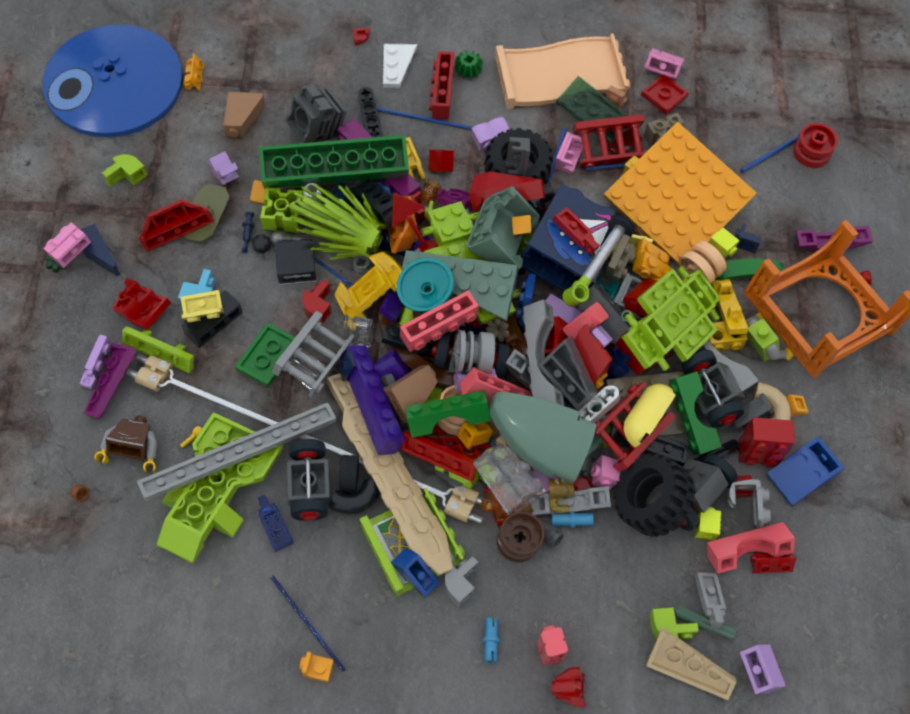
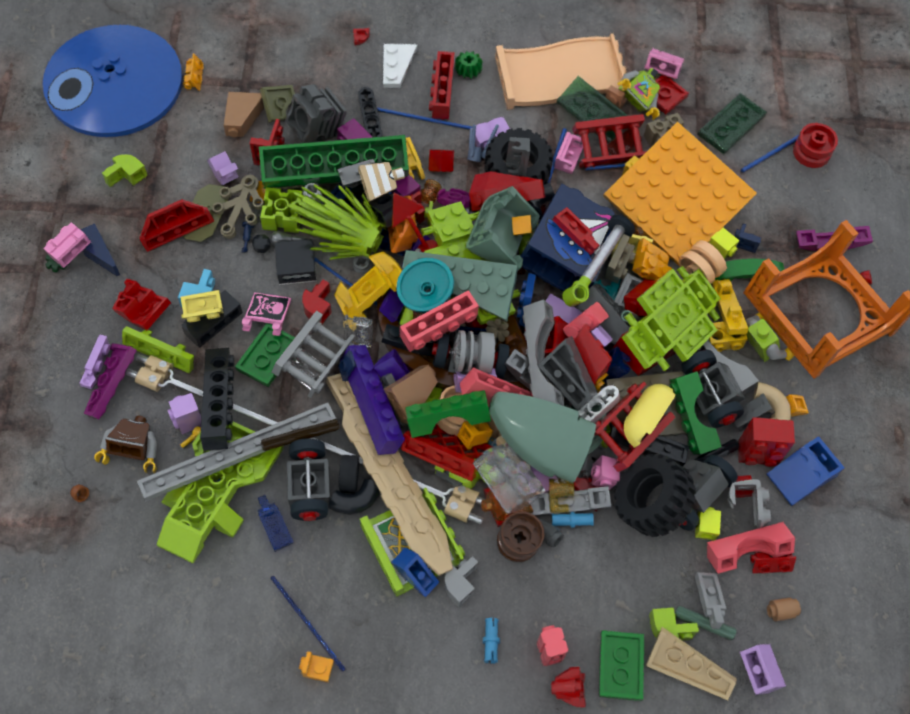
(184, 413): none -> lavender brick
(217, 400): none -> black brick
(239, 203): none -> dark tan plant
(268, 310): none -> flag
(275, 139): none -> red bracket
(276, 101): none -> olive tile
(303, 433): none -> dark brown axle
(350, 174): none -> light grey hinge
(379, 179): none -> torso
(474, 152): none -> sand blue plant
(621, 665): none -> green plate
(641, 90): none -> torso
(732, 123): none -> clear green tile
(783, 609): none -> medium nougat brick

